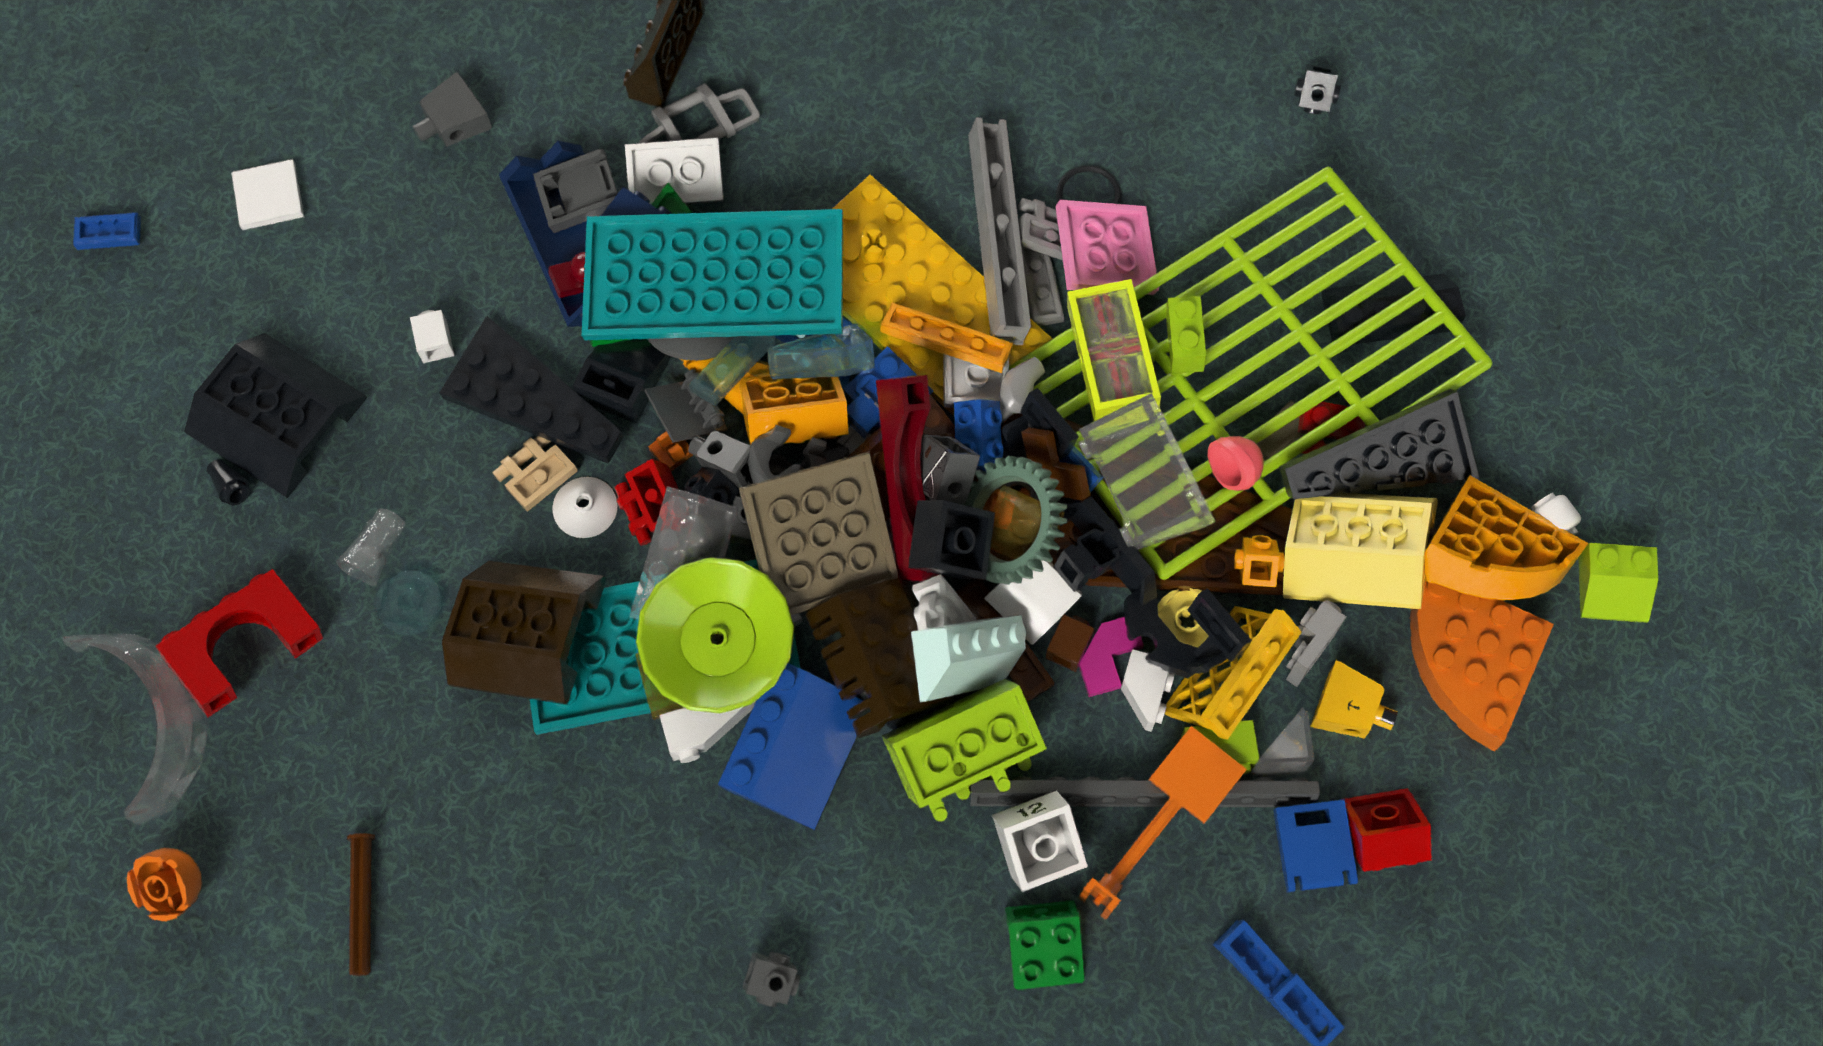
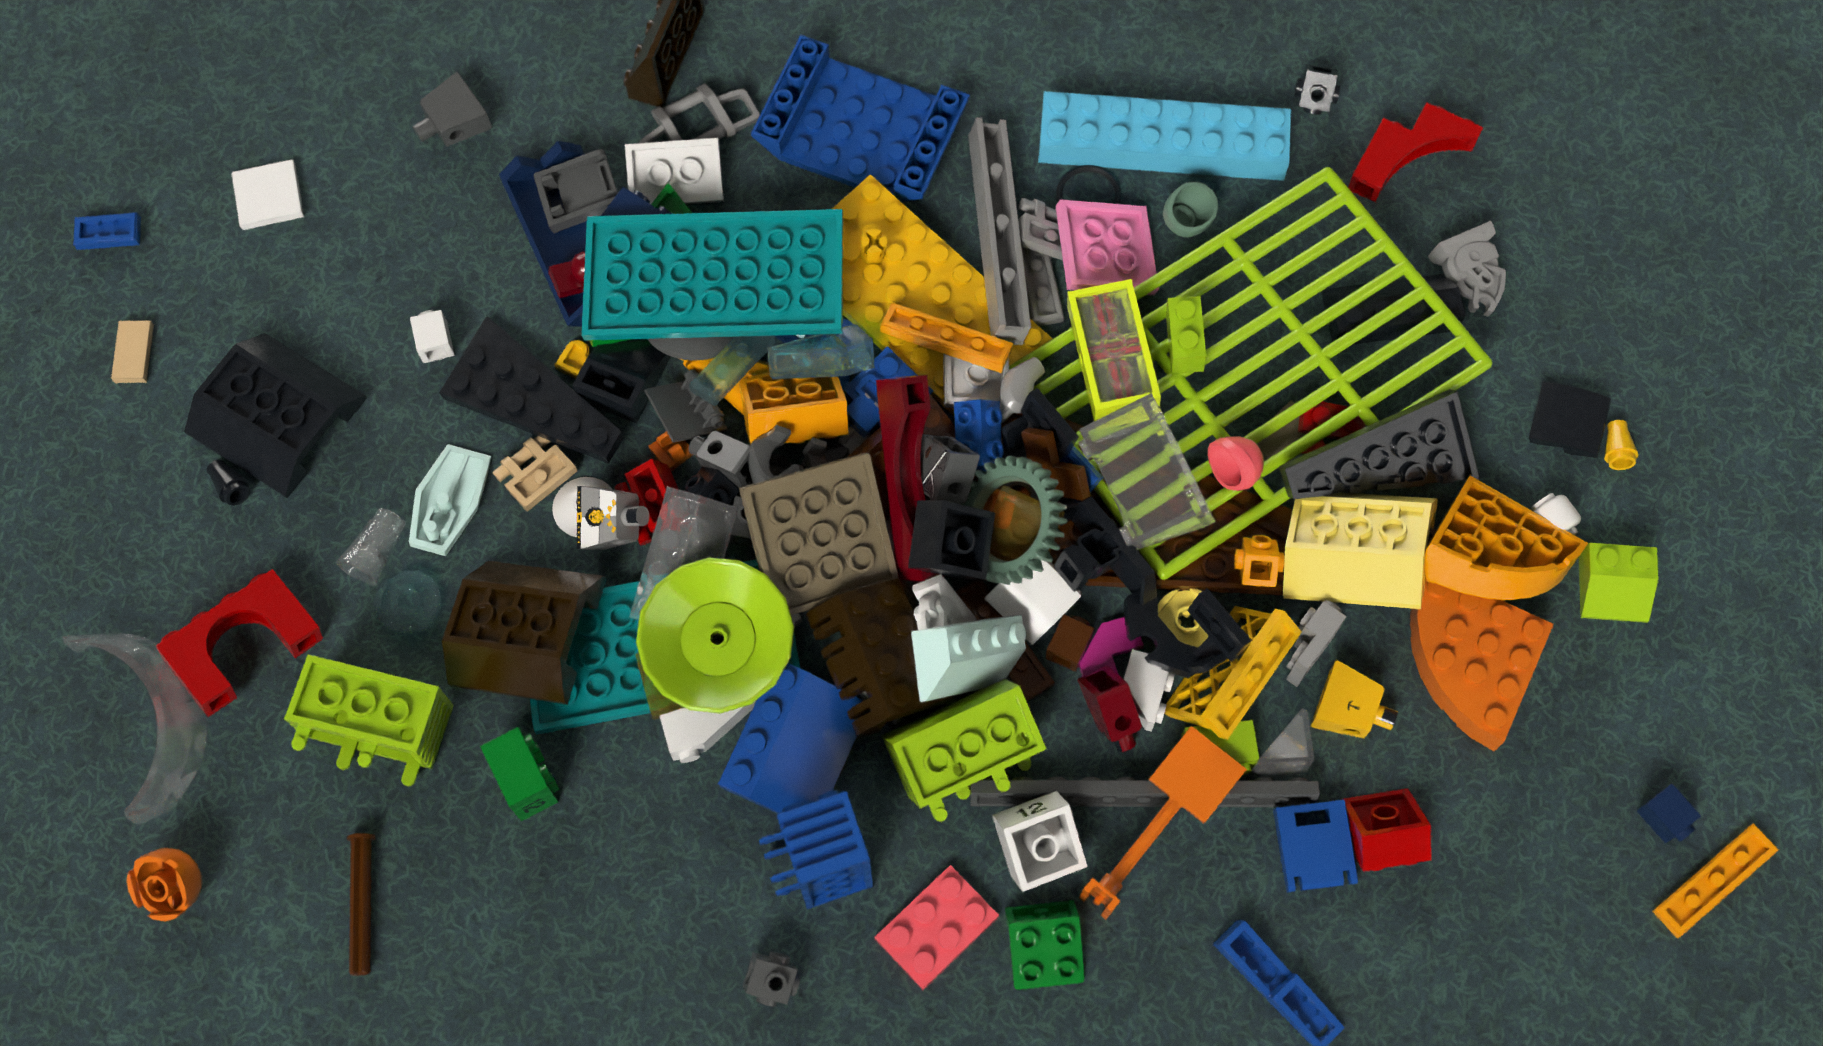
(132, 352): none -> tan tile
(369, 715): none -> lime piece
(448, 499): none -> light aqua piece
(518, 772): none -> green brick
(573, 358): none -> yellow tile
(608, 518): none -> torso
(823, 849): none -> blue piece
(856, 123): none -> blue slope
(936, 927): none -> coral plate
(1111, 706): none -> dark red torso
(1165, 135): none -> medium azure brick
(1190, 209): none -> sand green hat
(1396, 146): none -> red arch
(1473, 266): none -> light grey piece
(1570, 419): none -> black slope
(1620, 448): none -> yellow cone
(1670, 814): none -> dark blue brick
(1715, 880): none -> light orange tile

